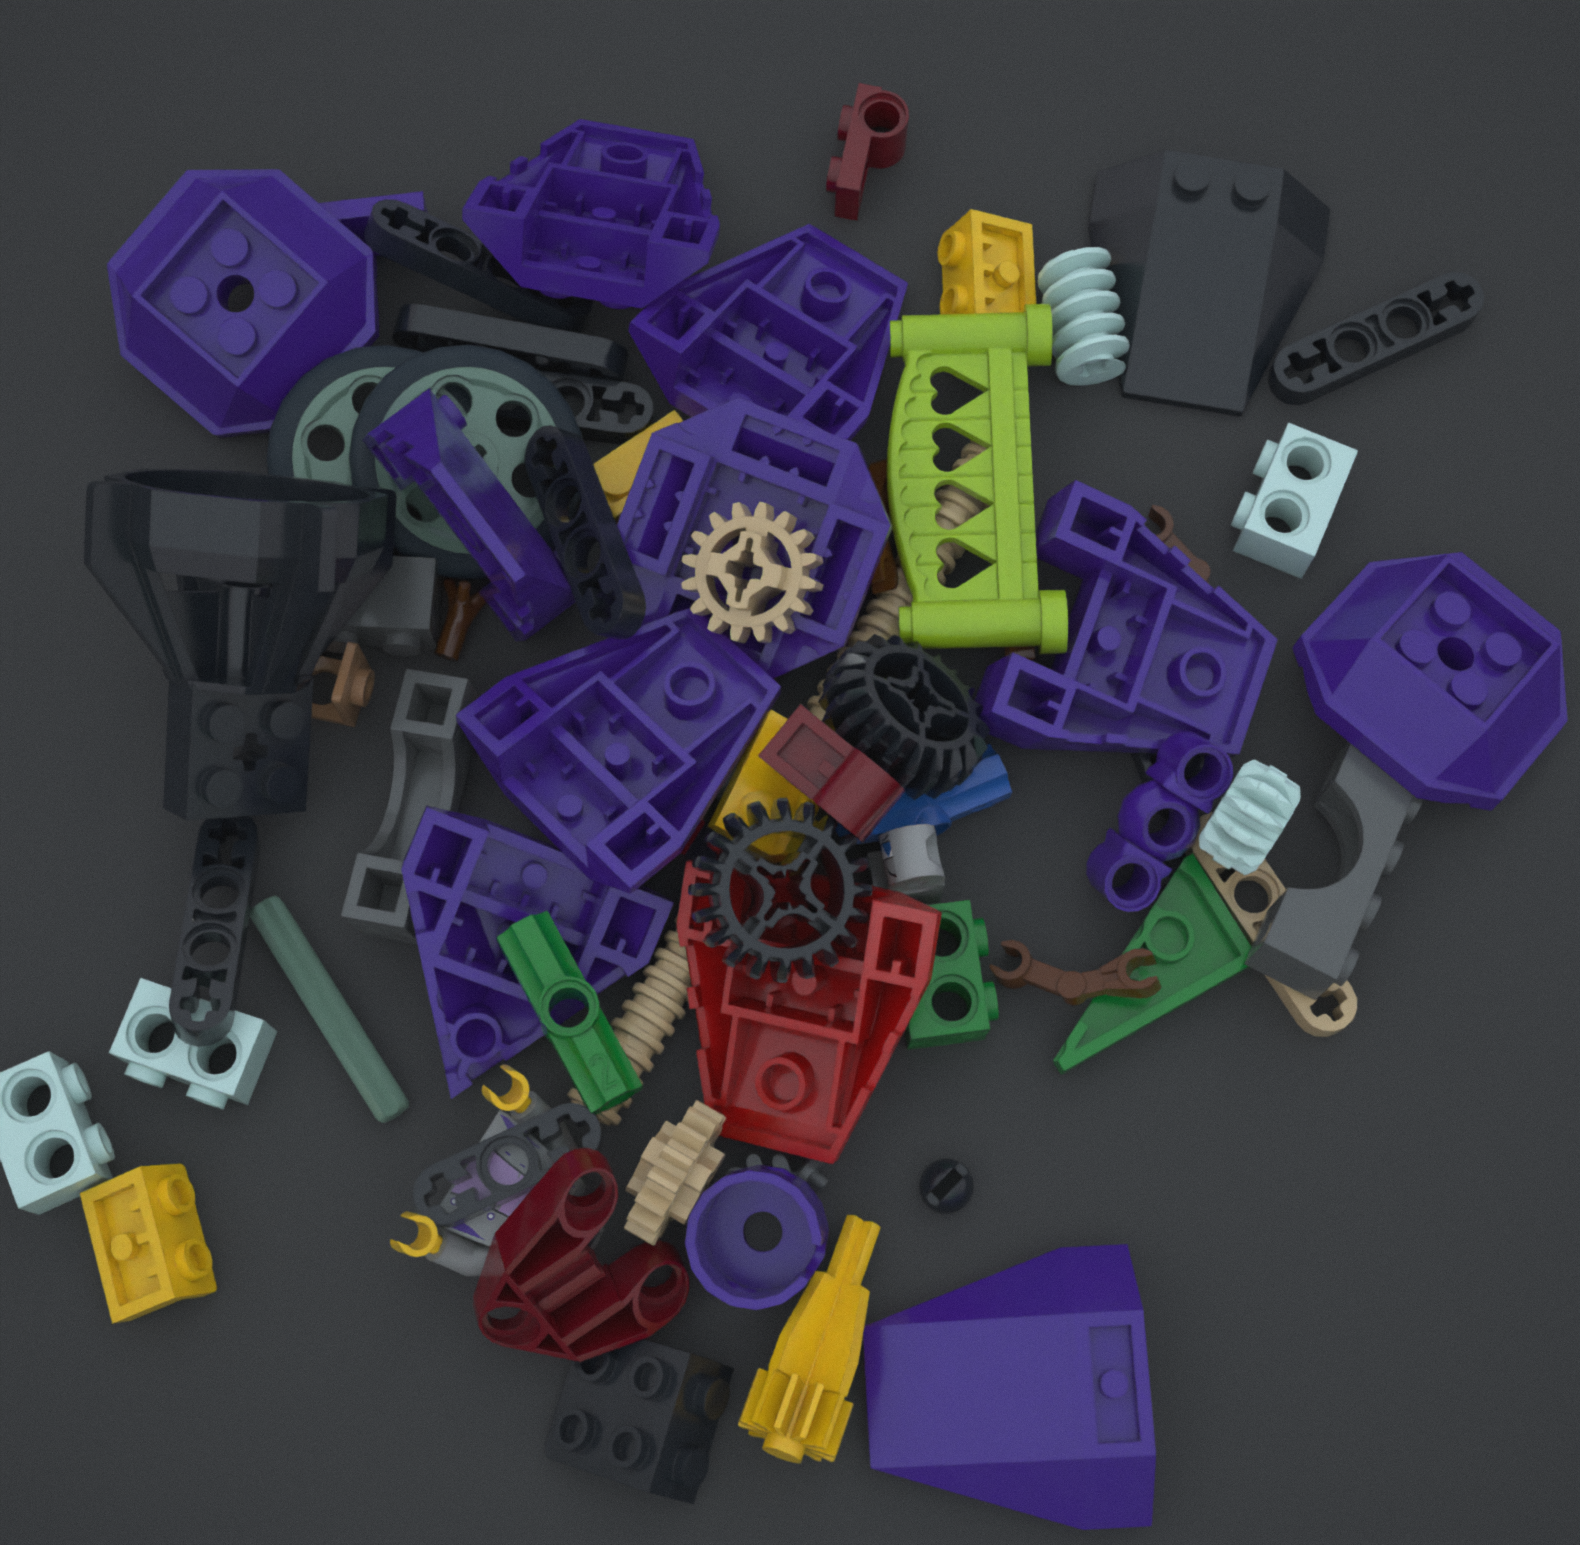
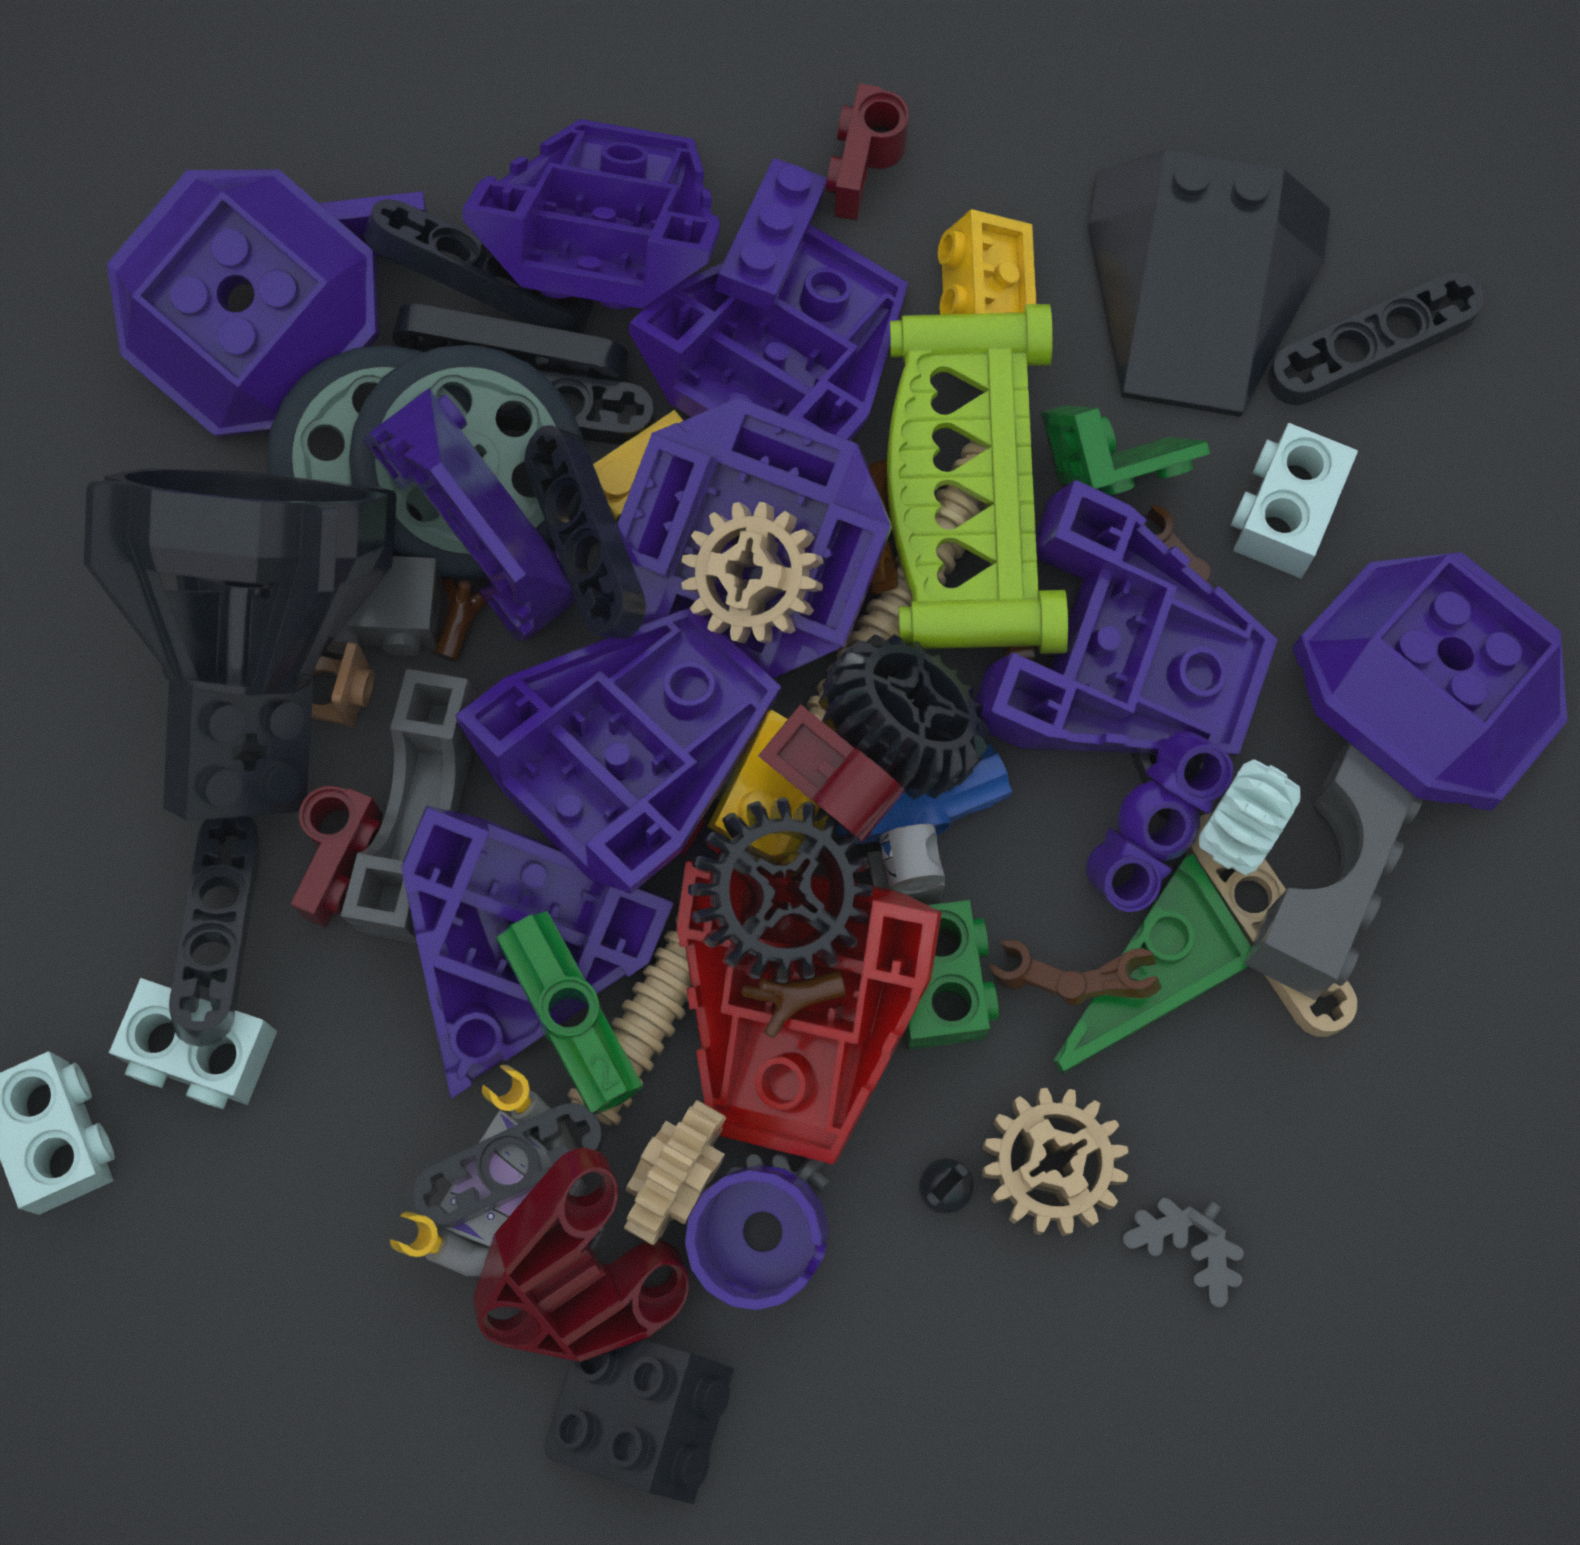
(148, 1240): yellow bracket -> none
(329, 1009): sand green axle -> none
(331, 869): none -> dark red plate
(771, 234): none -> dark purple plate
(795, 995): none -> reddish brown bar
(803, 1393): yellow piece -> none
(1023, 1391): dark purple wedge -> none
(1072, 1188): none -> tan gear
(1083, 316): light aqua piece -> none
(1084, 446): none -> green bracket
(1214, 1248): none -> dark grey animal

